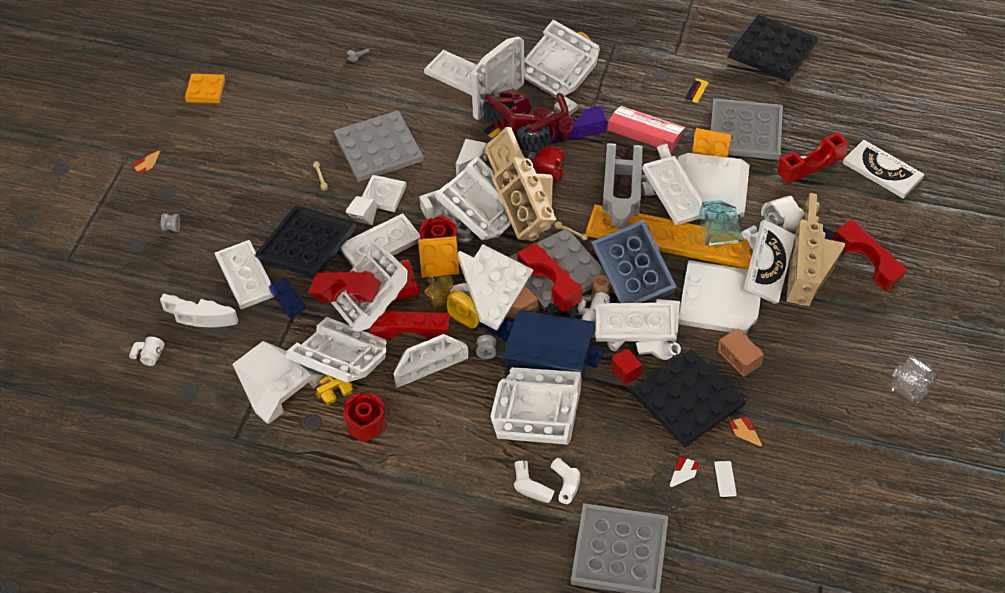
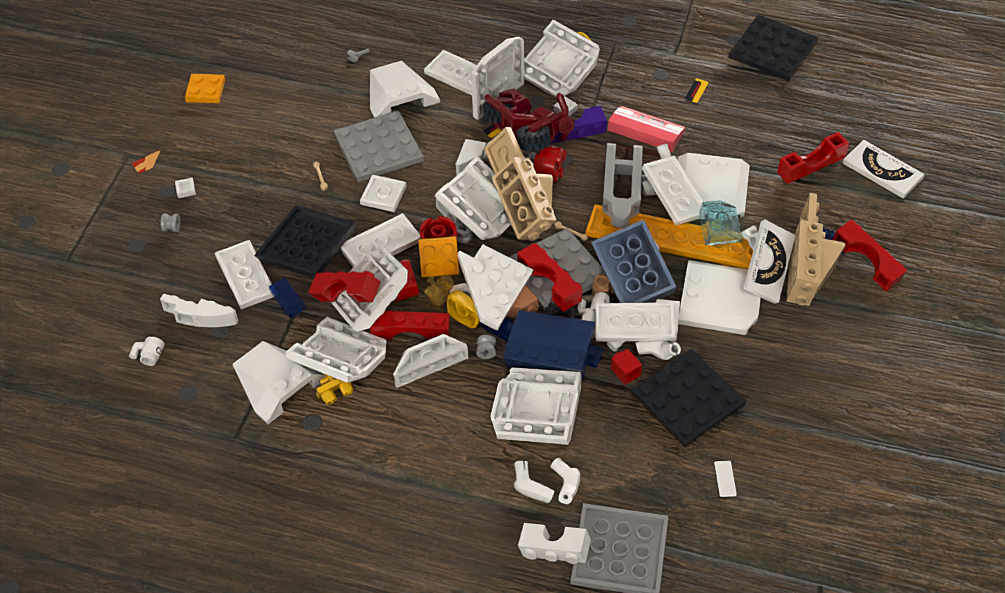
(185, 188): none -> white tile
(362, 209): white slope -> none
(364, 416): red brick -> none
(397, 85): none -> white wedge
(428, 205): white panel -> none
(570, 547): none -> white arch
(684, 471): white sticker -> none
(711, 143): light orange plate -> none
(740, 352): nougat brick -> none
(744, 429): clear orange sticker -> none
(753, 127): light grey plate -> none
(783, 213): white brick -> none
(913, 379): clear brick -> none

